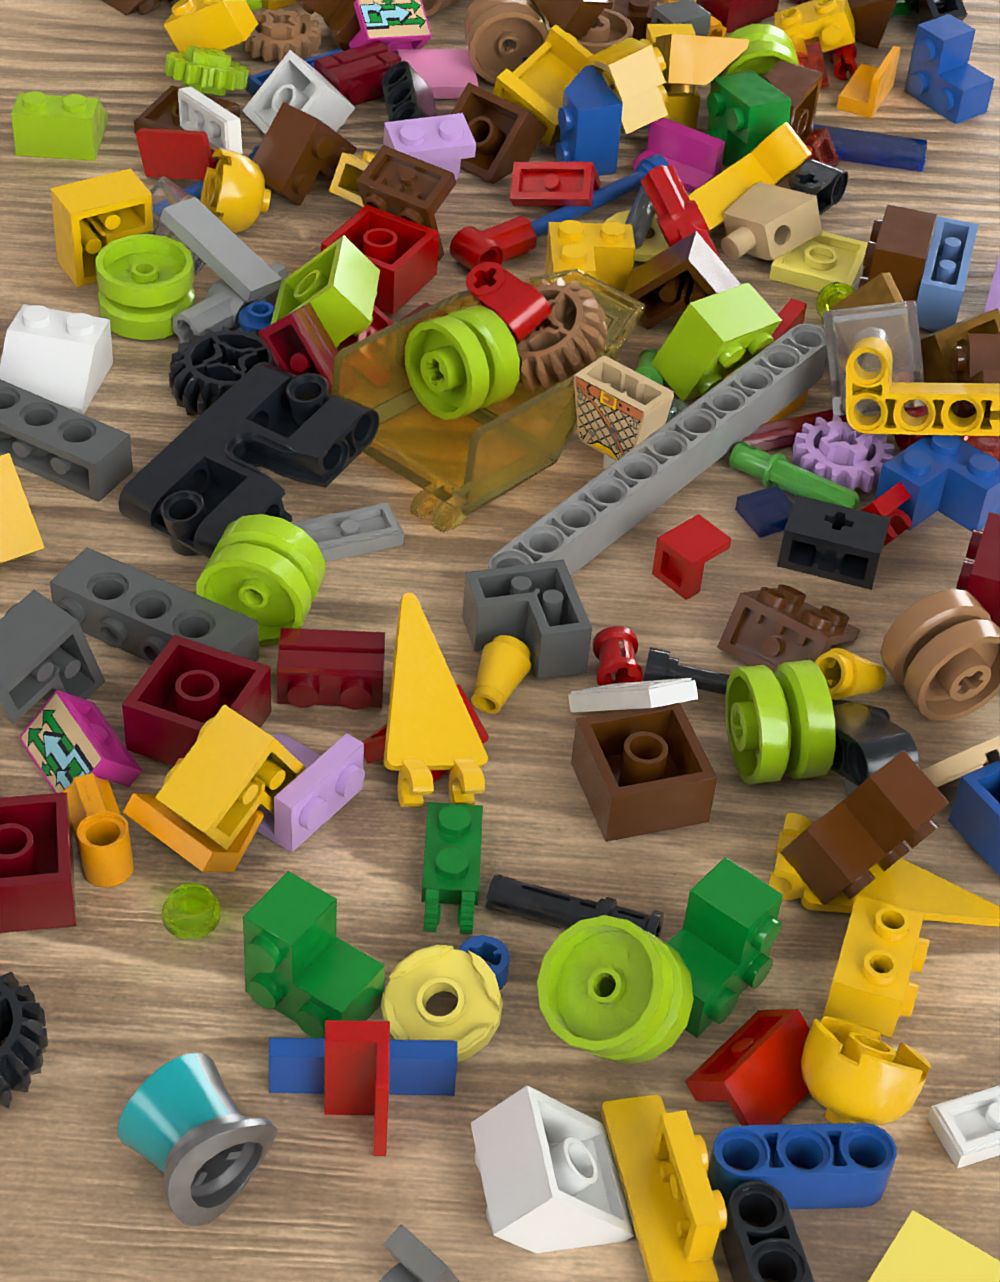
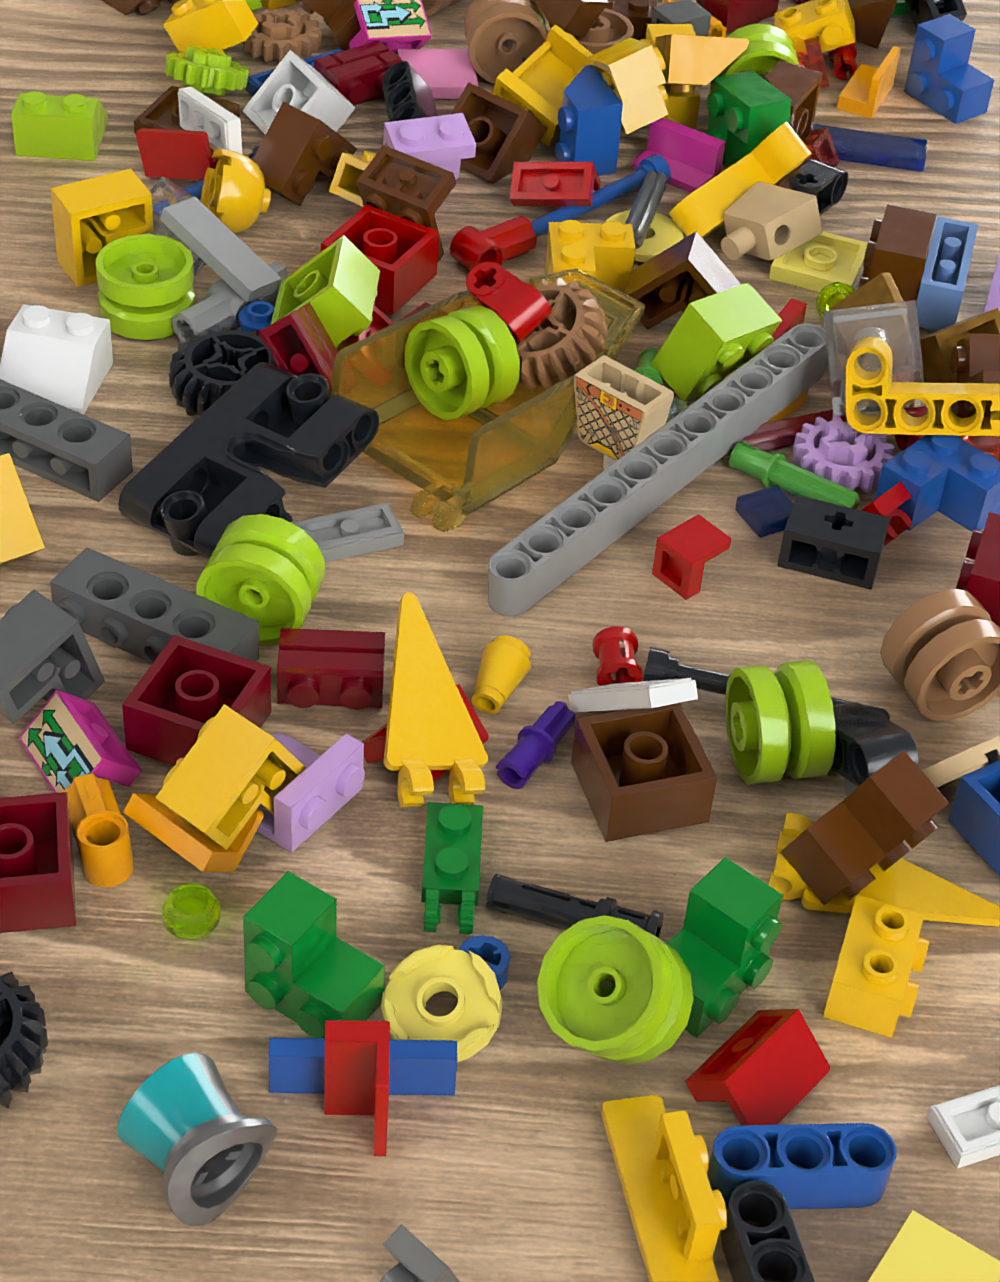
(534, 606): dark grey brick -> none
(535, 745): none -> dark purple axle
(549, 1175): white slope -> none
(675, 211): red piece -> none
(780, 627): reddish brown bracket -> none
(850, 674): yellow cone -> none
(859, 1074): yellow cylinder -> none

